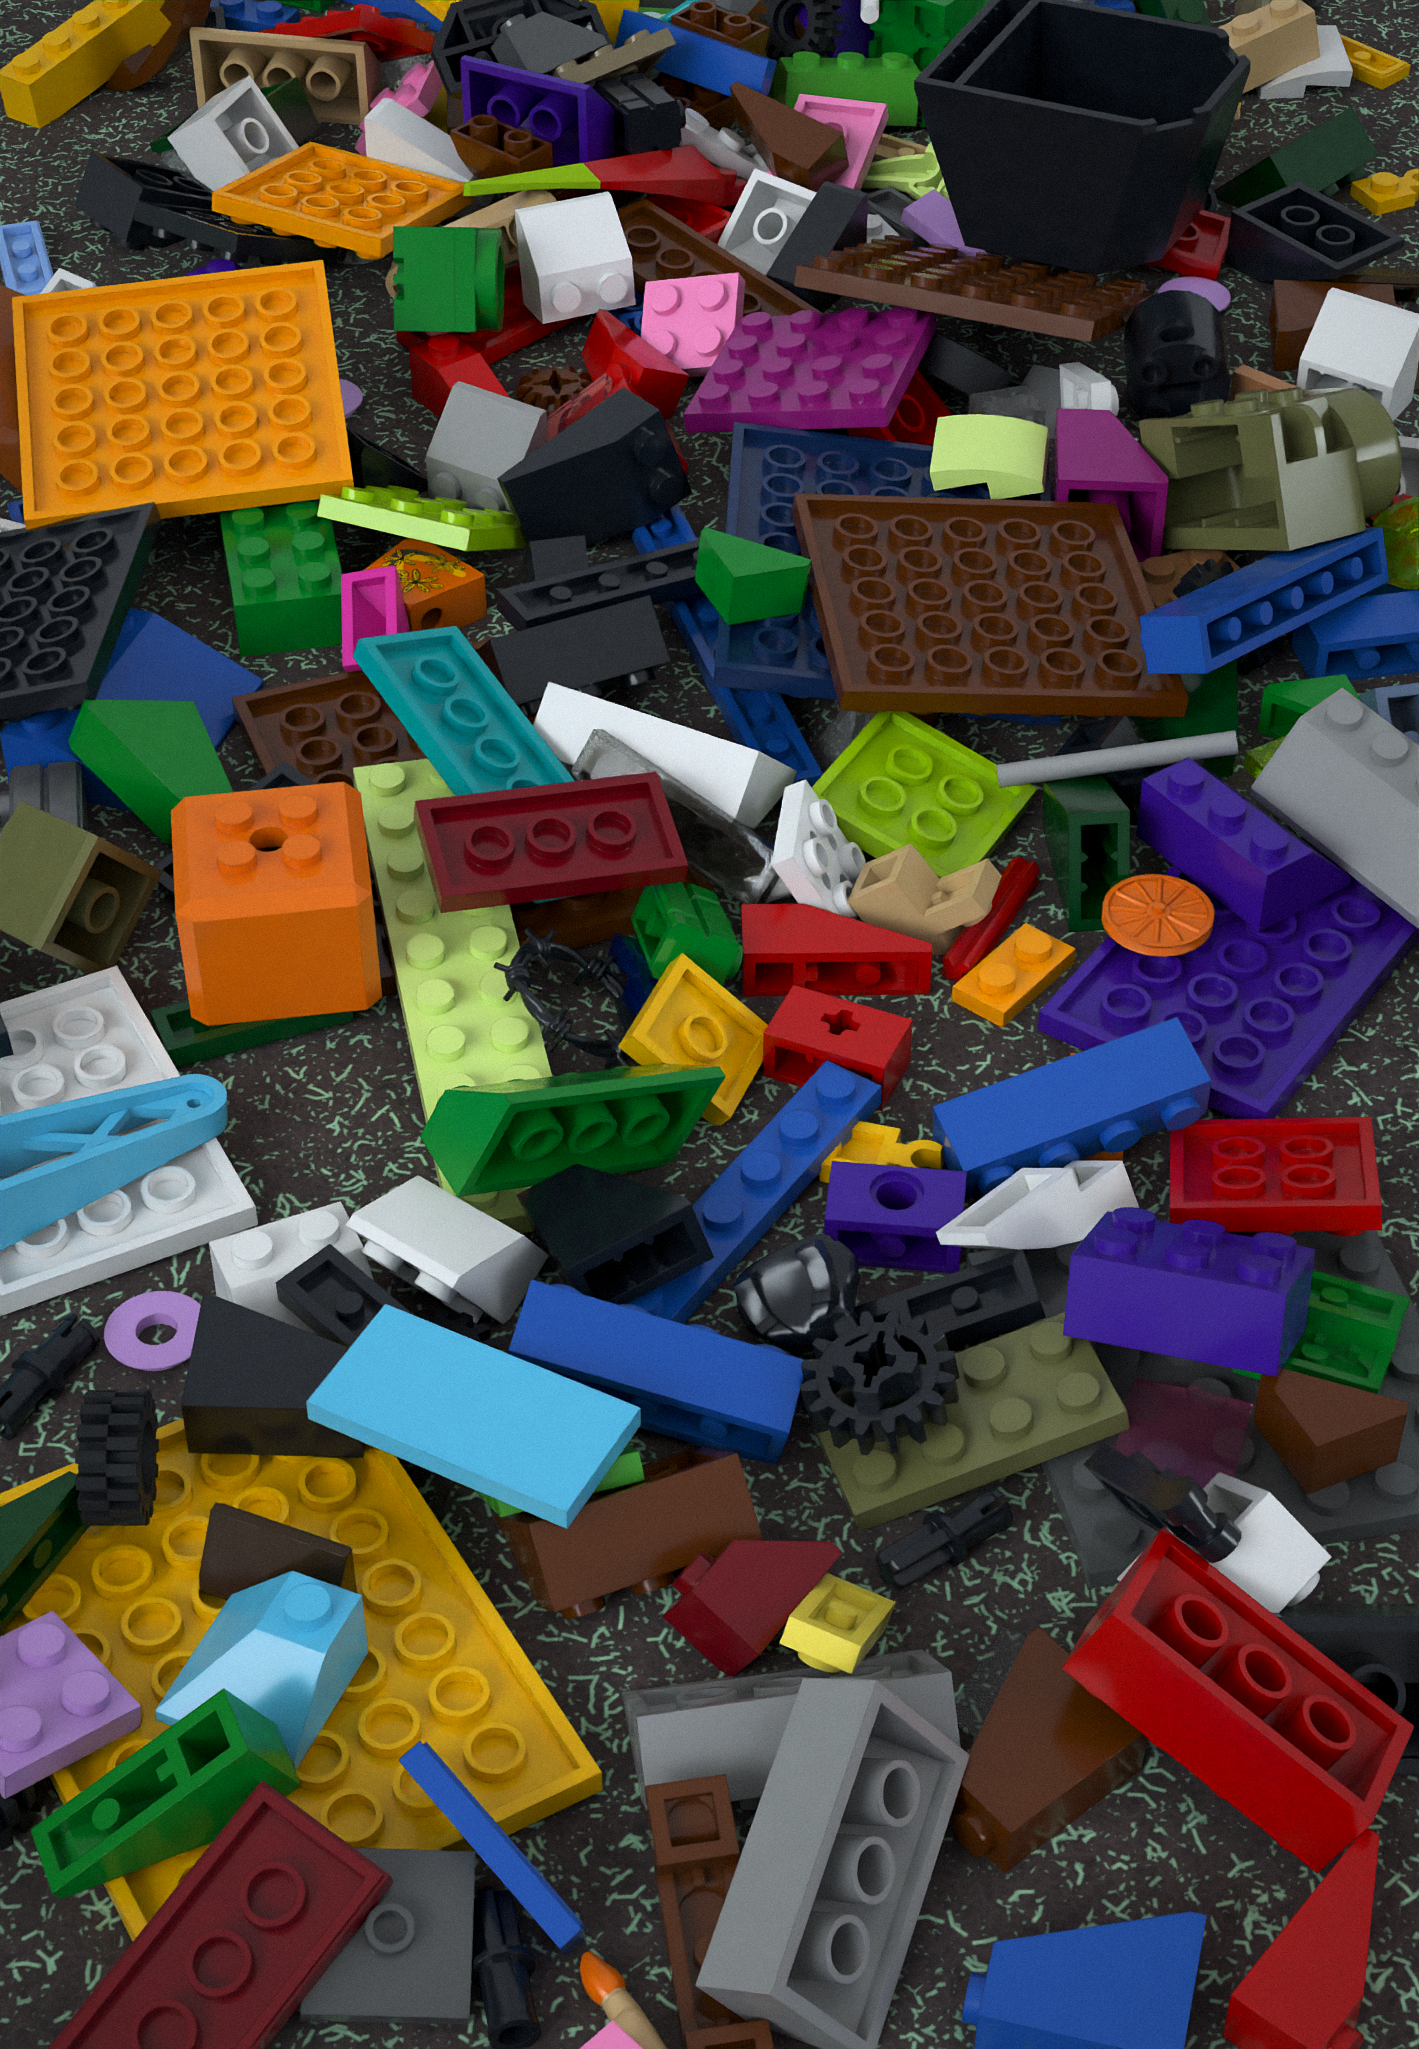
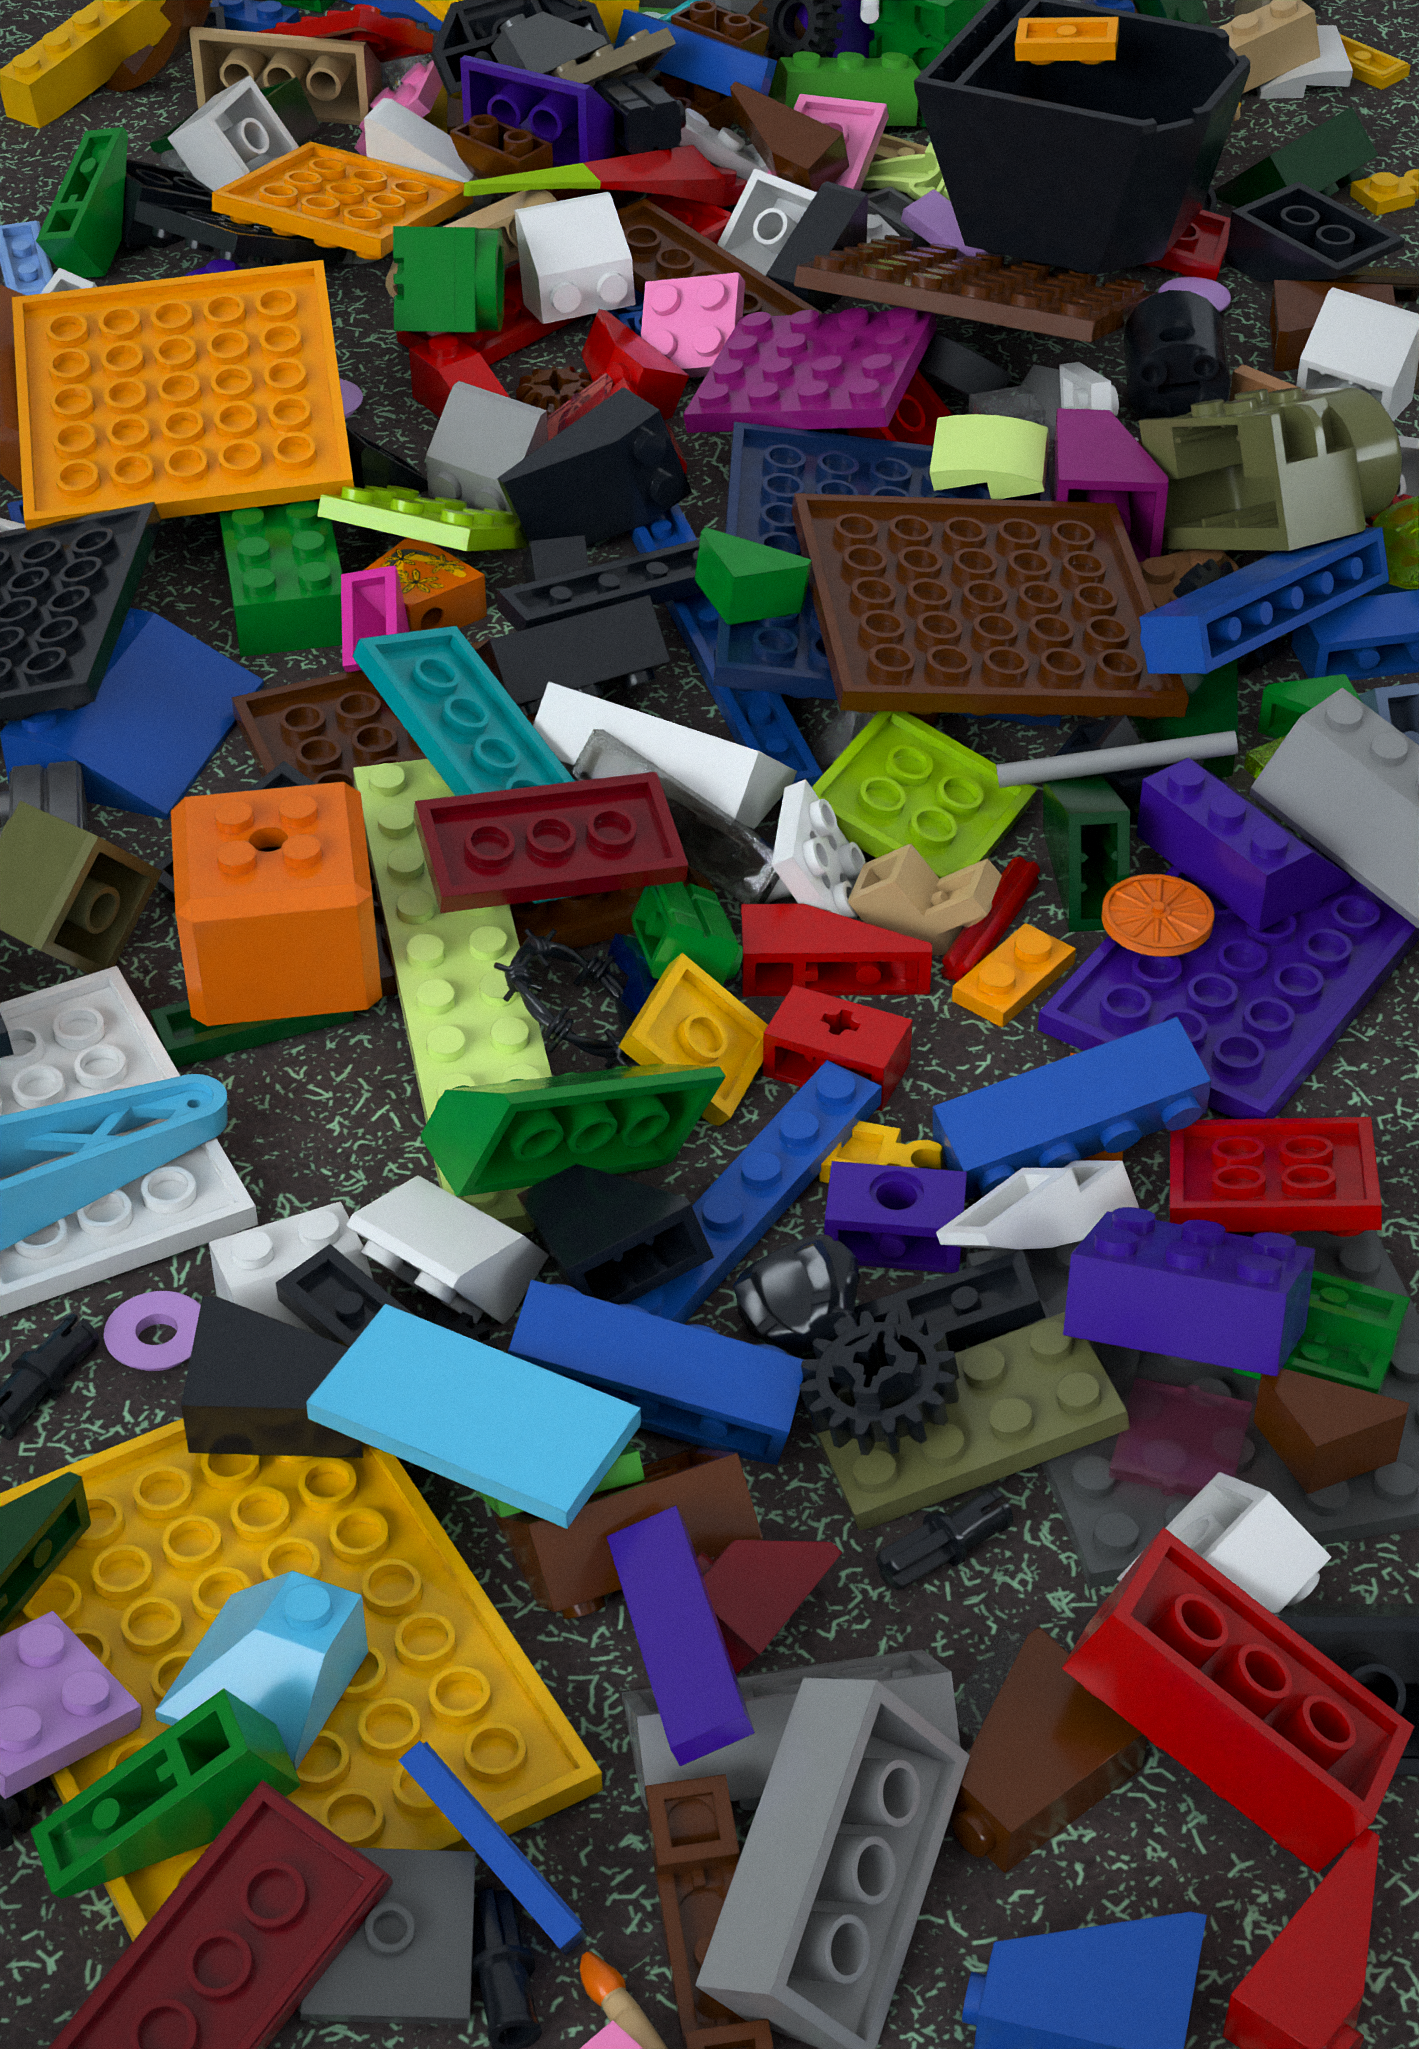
(88, 209): none -> green slope
(117, 1458): black tyre -> none
(149, 755): green slope -> none
(251, 1549): dark brown slope -> none
(679, 1637): none -> dark purple tile
(836, 1625): light yellow plate -> none
(1067, 39): none -> light orange plate
(1165, 1501): black plate -> none

